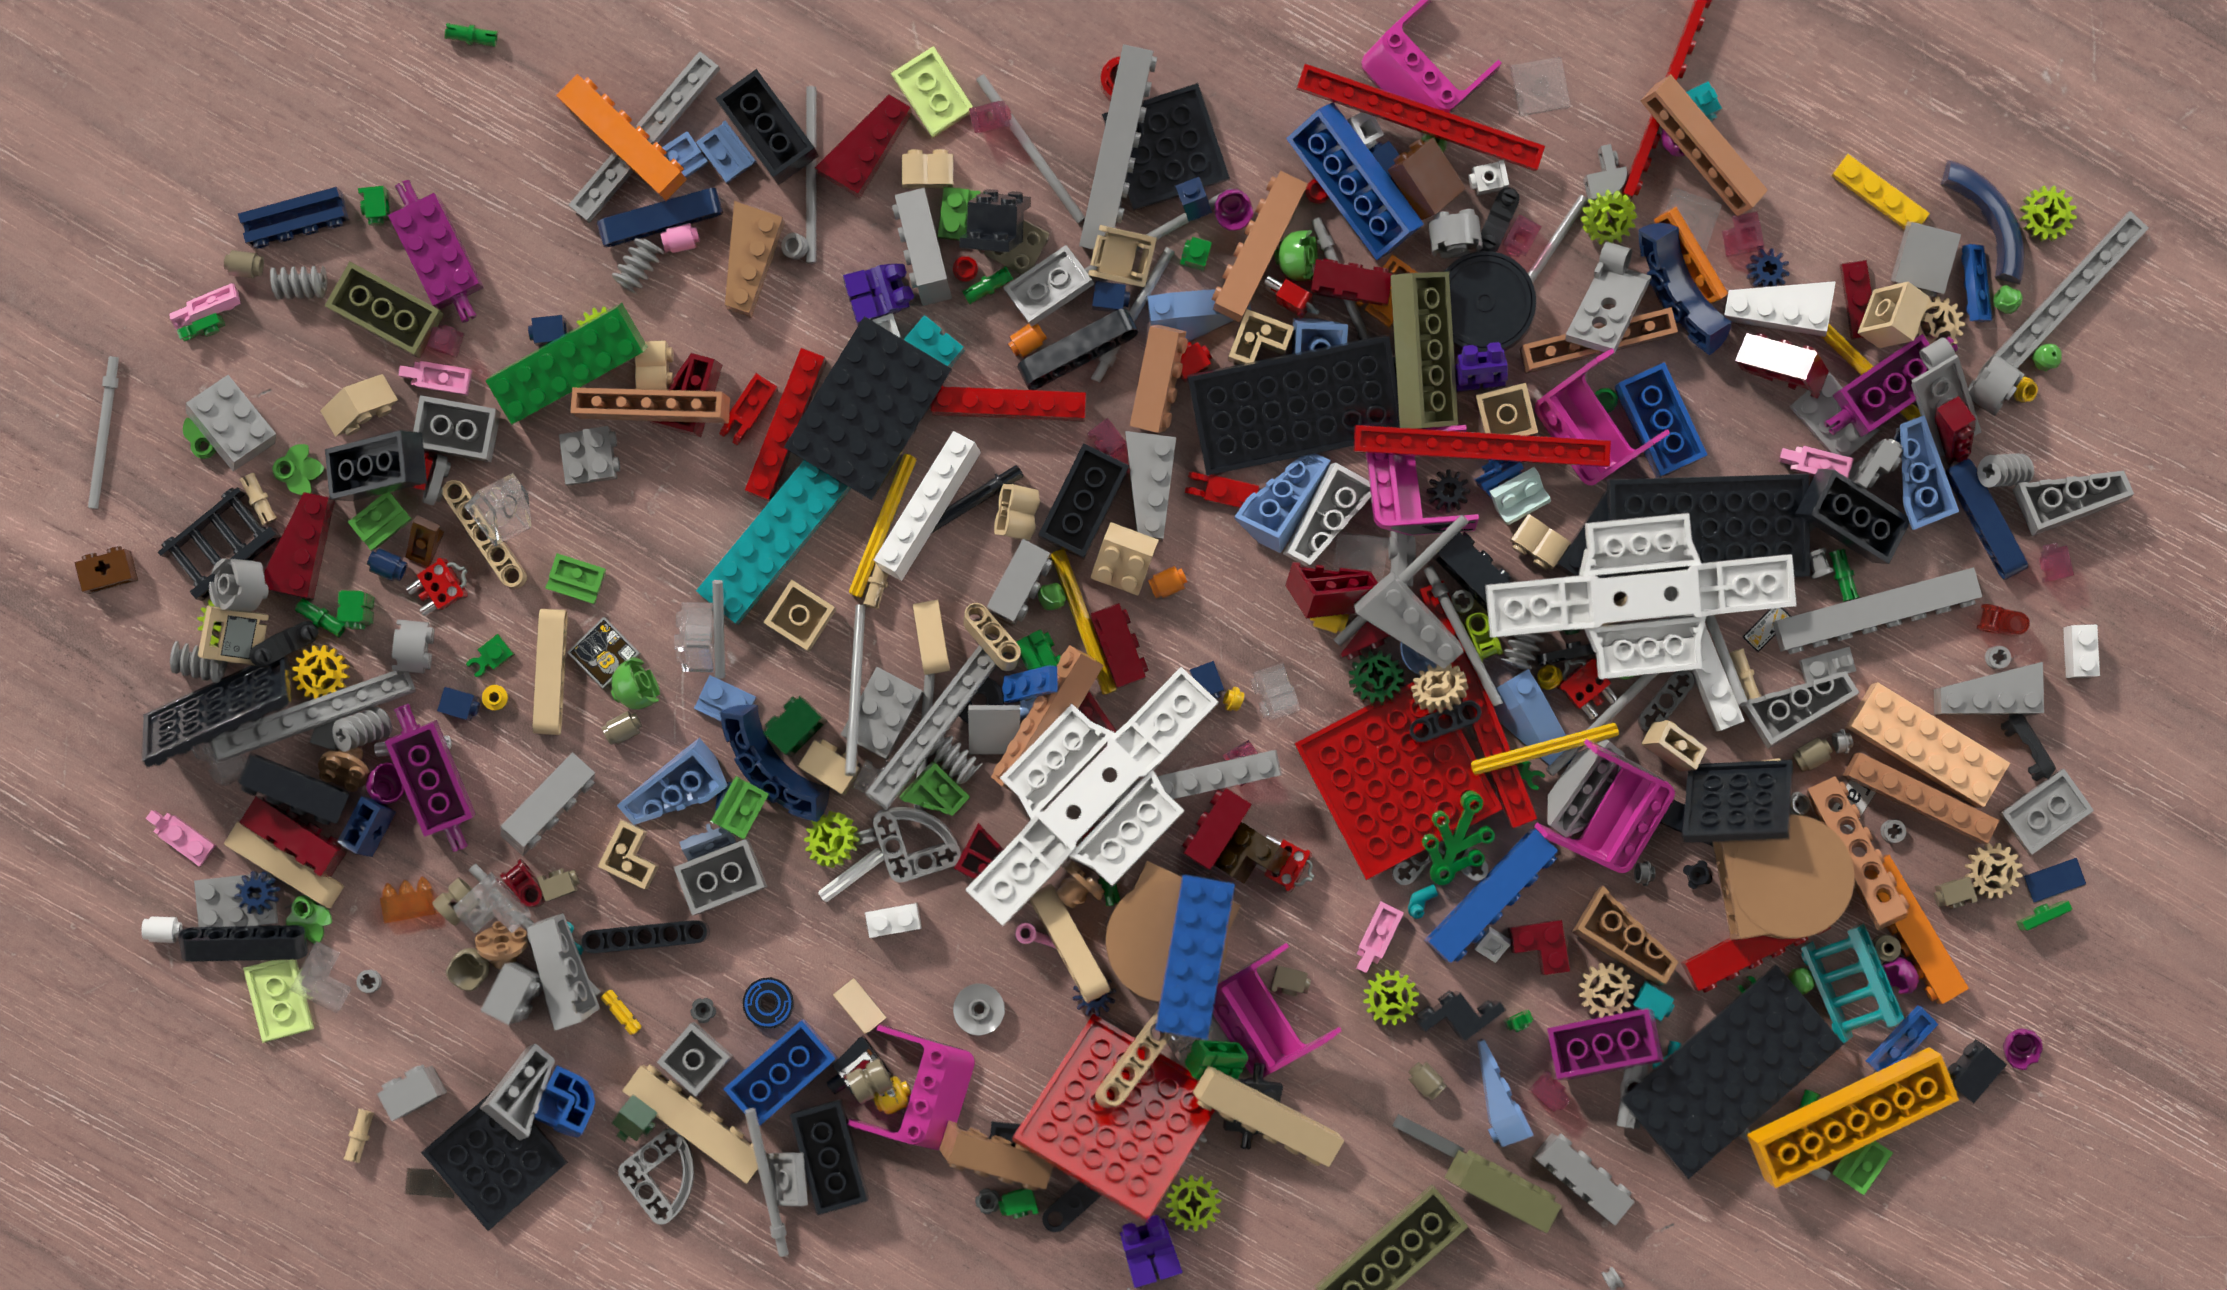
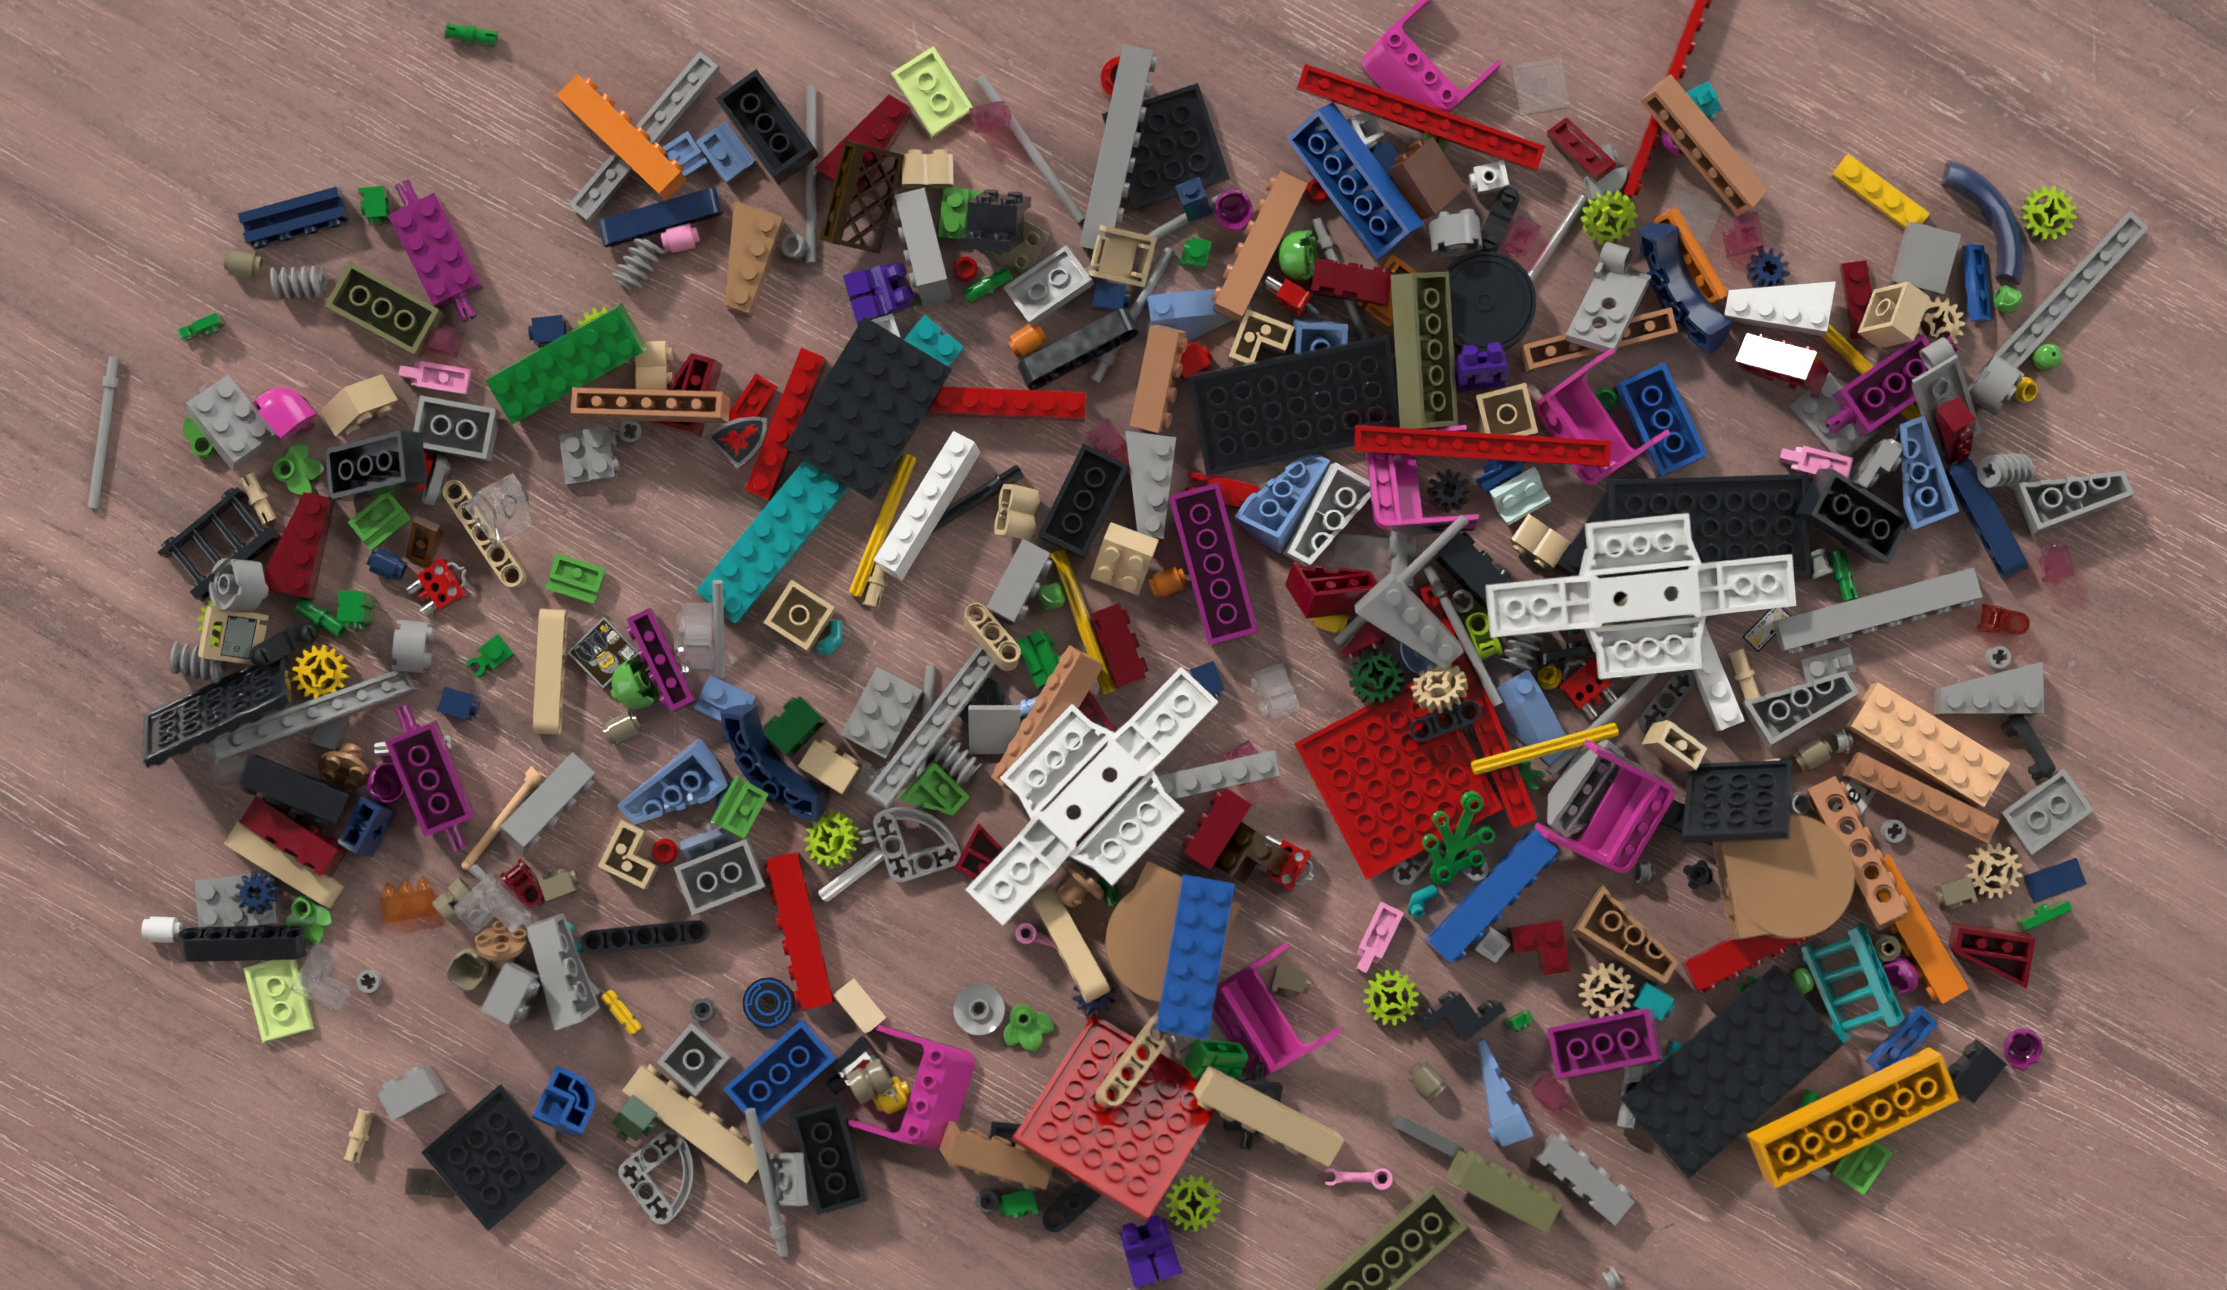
(121, 570): reddish brown brick -> none
(181, 836): bright pink hinge -> none
(213, 302): bright pink hinge -> none
(285, 411): none -> dark pink brick
(361, 728): light grey piece -> none
(502, 701): yellow plate -> none
(519, 1092): light grey wedge -> none
(532, 780): none -> light nougat piece
(638, 433): none -> light grey bush
(661, 659): none -> magenta brick
(665, 851): none -> red plate
(739, 439): none -> shield
(800, 931): none -> red brick
(833, 641): none -> teal arm
(845, 187): none -> dark brown fence
(855, 688): light grey piece -> none
(893, 920): white brick -> none
(931, 637): tan beam -> none
(1030, 684): blue plate -> none
(1030, 1031): none -> bright green plate
(1213, 563): none -> magenta brick
(1233, 699): yellow plate -> none
(1367, 1177): none -> bright pink brick
(1581, 149): none -> dark red plate
(1726, 660): light grey bar -> none
(1999, 950): none -> dark red wedge
(2081, 651): white brick -> none

